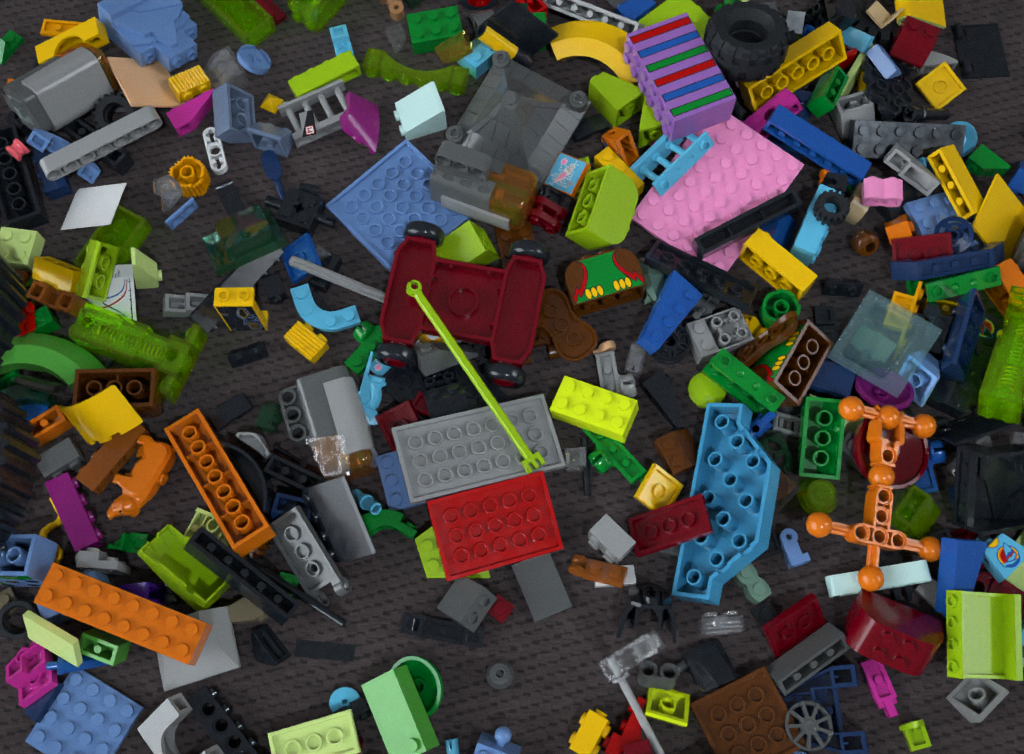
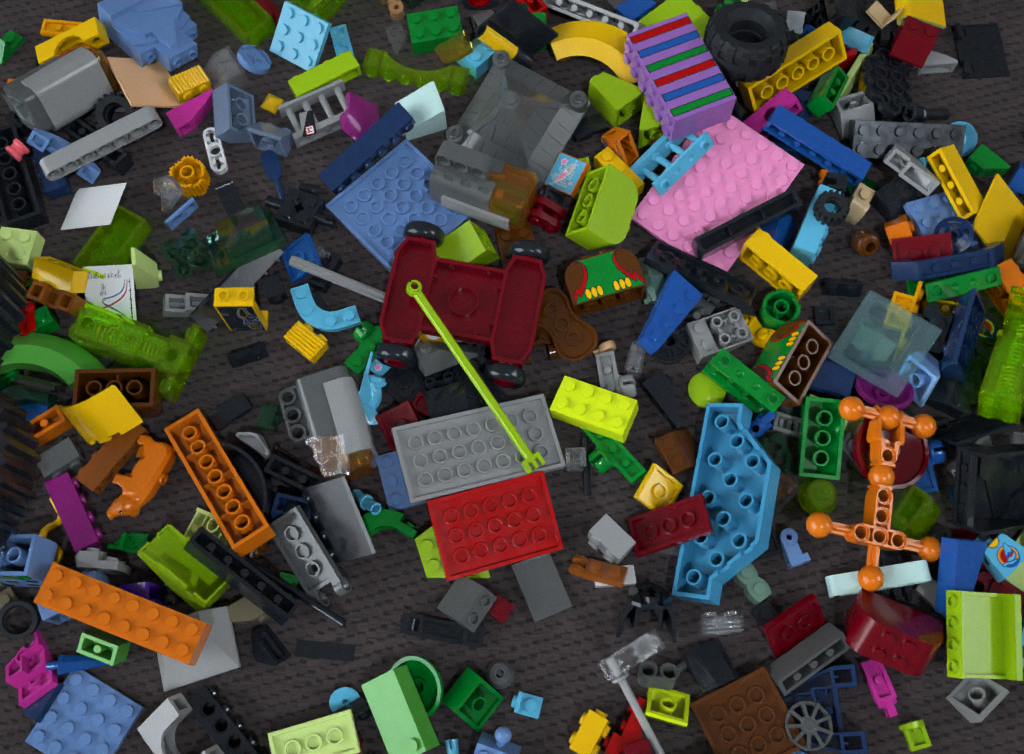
(53, 638): yellowish green tile -> none
(97, 271): lime slope -> none
(186, 254): none -> clear green brick
(300, 36): none -> medium azure plate
(367, 148): none -> dark blue brick
(472, 699): none -> green slope
(527, 704): none -> medium azure bracket
(773, 336): reddish brown plate -> none
(882, 192): bright pink brick -> none
(883, 62): medium blue slope -> none
(940, 86): yellow tile -> none

